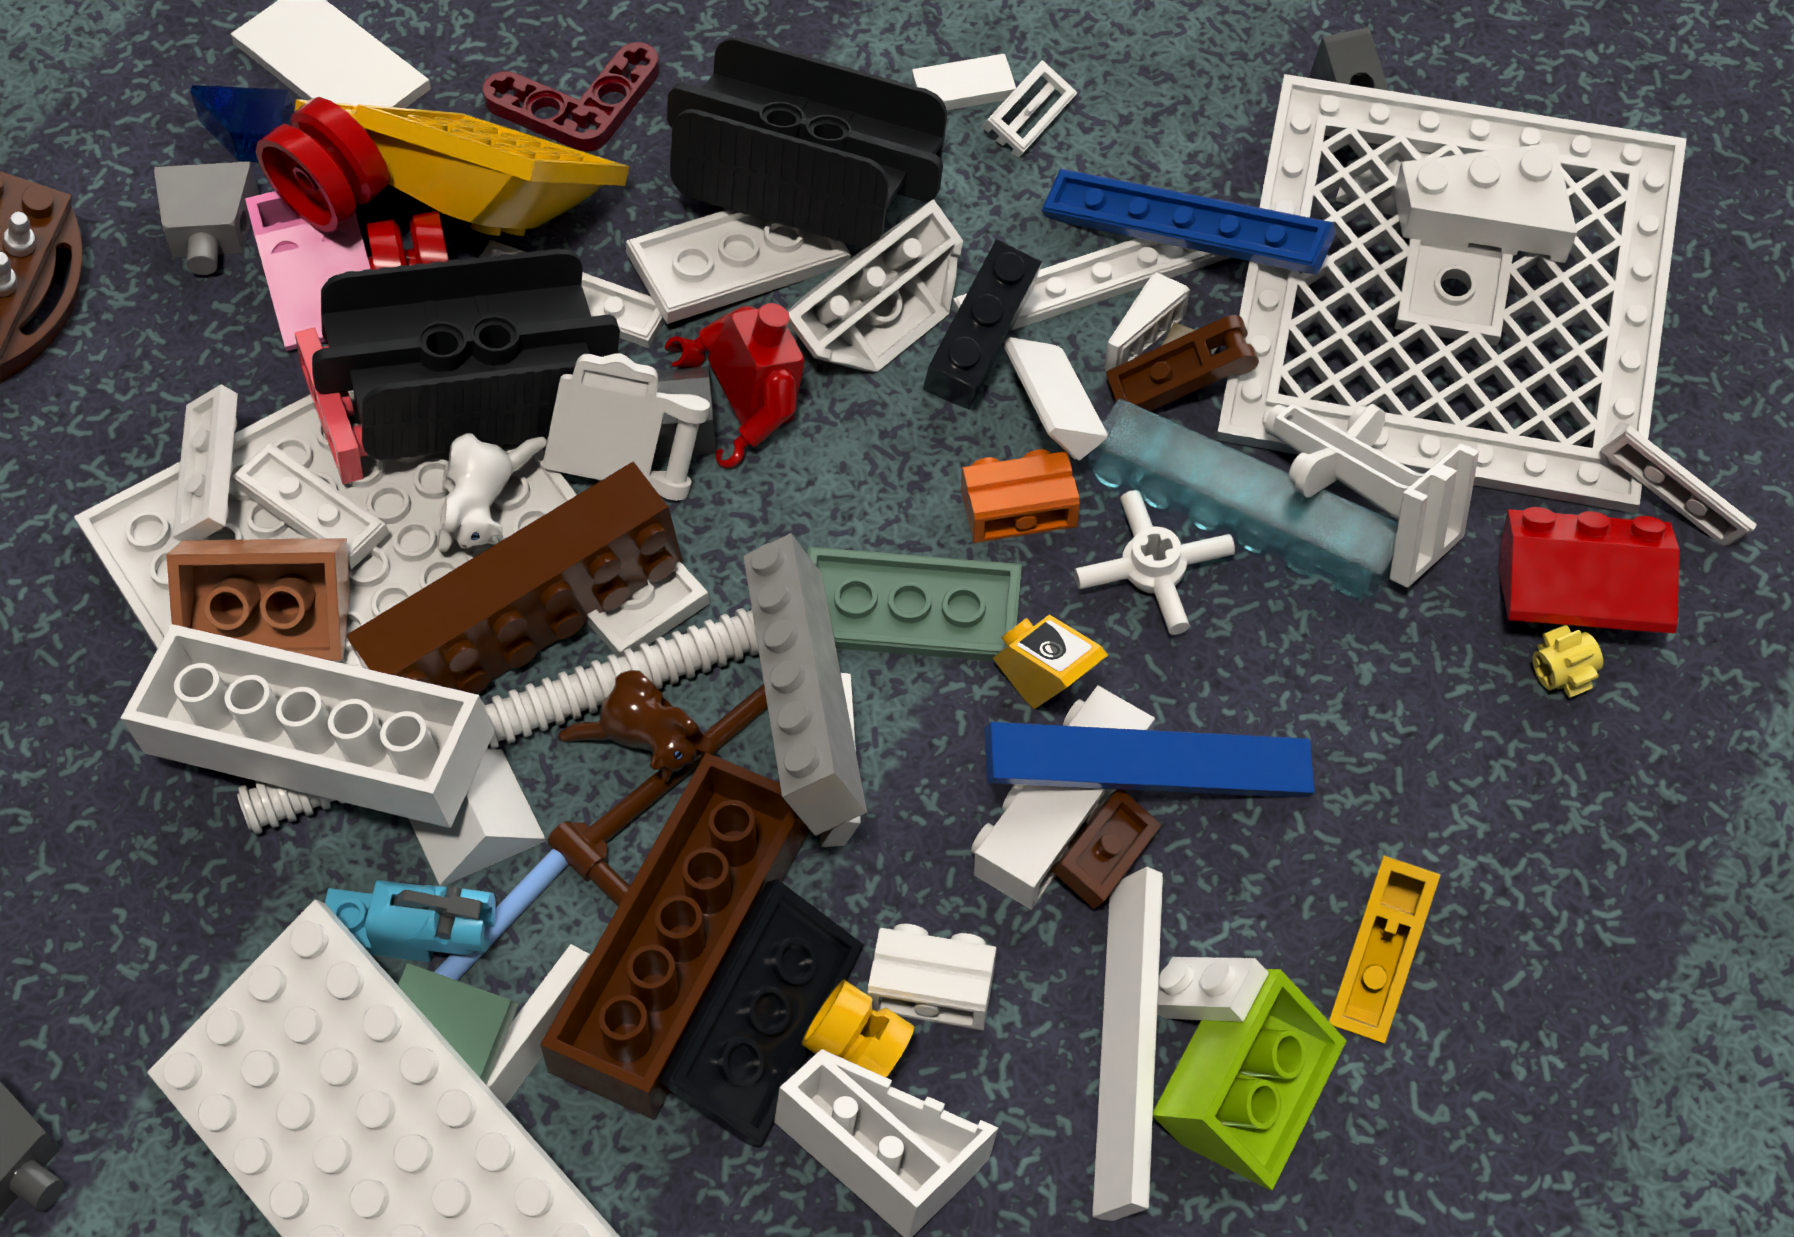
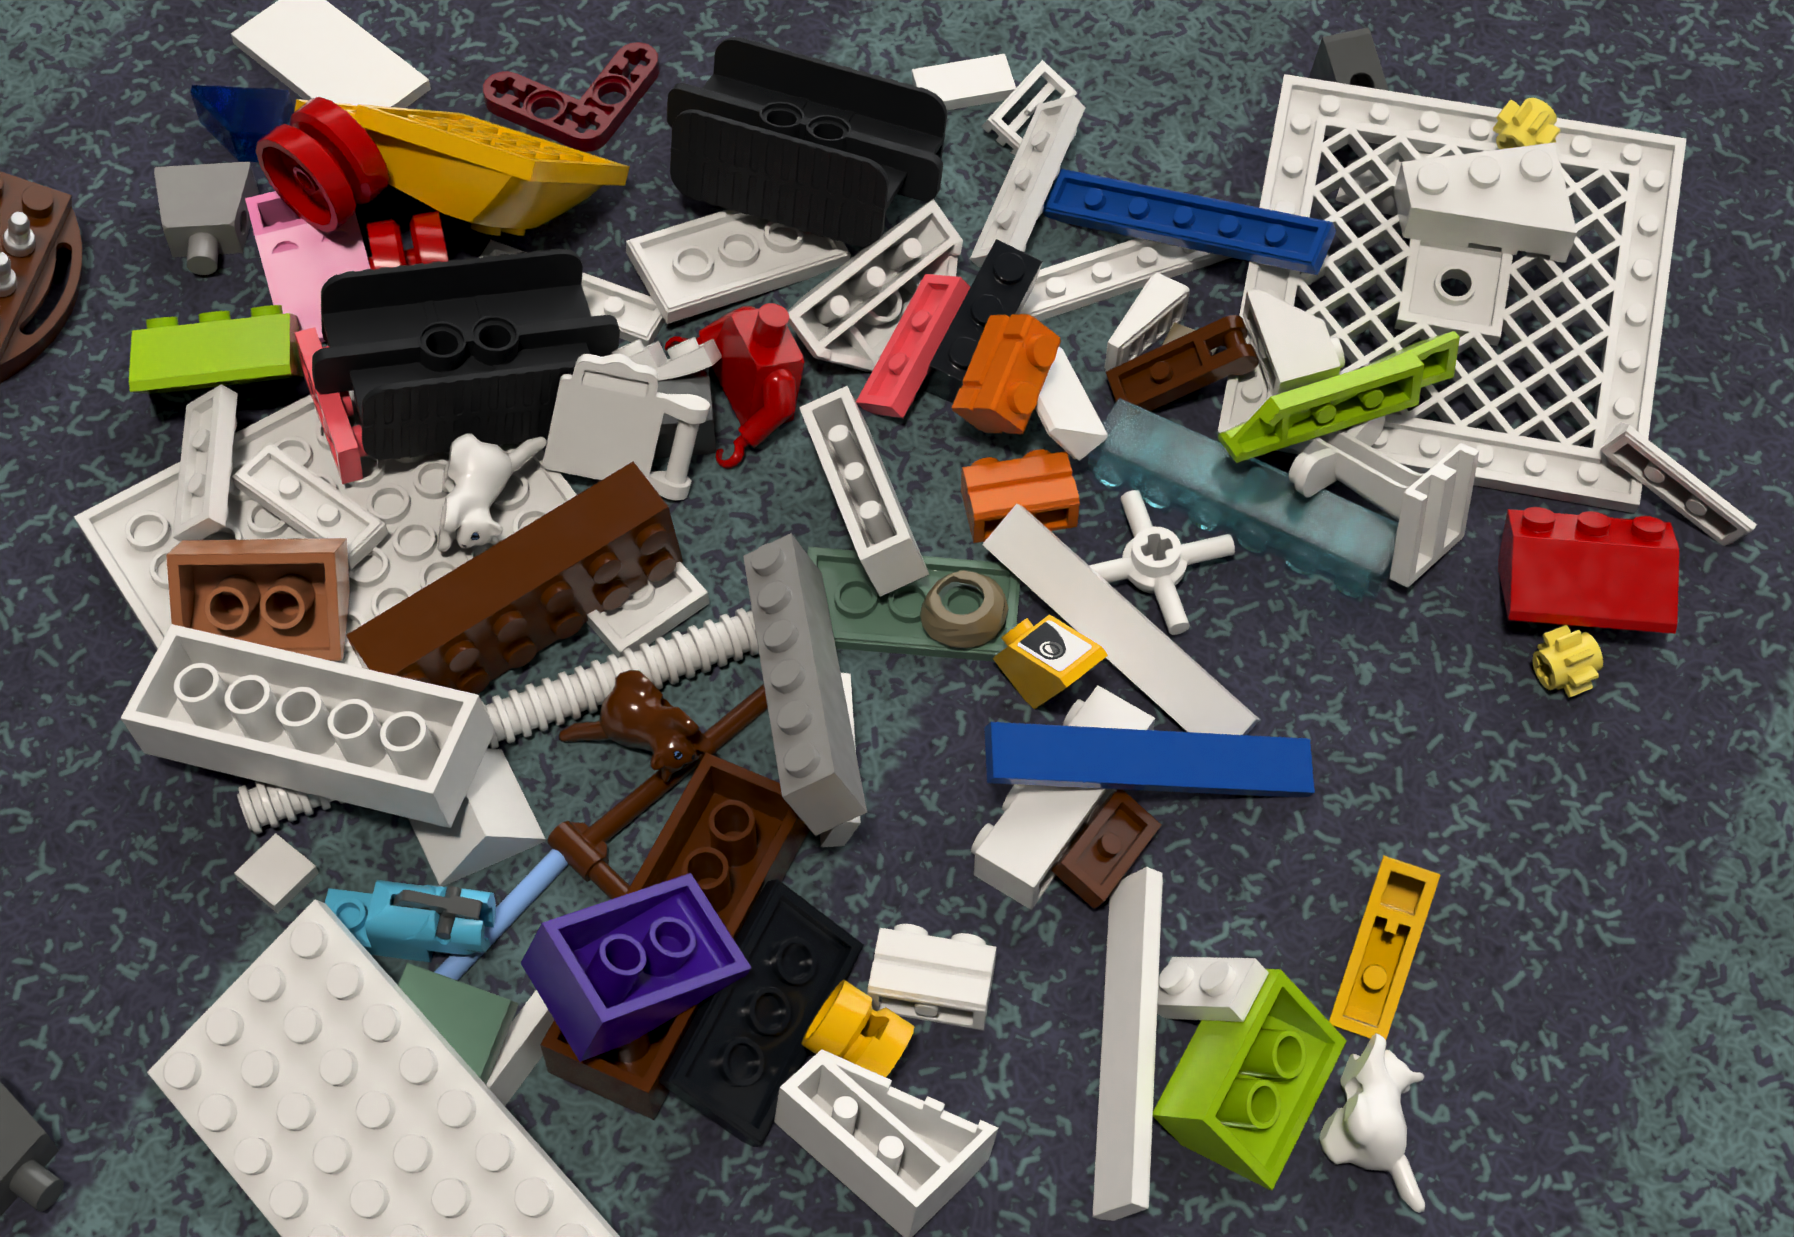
(214, 351): none -> lime slope
(276, 873): none -> white tile
(631, 964): none -> dark purple slope
(684, 357): none -> white slope
(863, 491): none -> white brick
(912, 346): none -> coral plate
(967, 629): none -> dark tan piece
(1006, 373): none -> orange brick
(1030, 176): none -> white plate
(1115, 624): none -> white tile
(1290, 343): none -> white slope
(1344, 399): none -> lime wedge
(1371, 1124): none -> white animal
(1526, 124): none -> light yellow gear

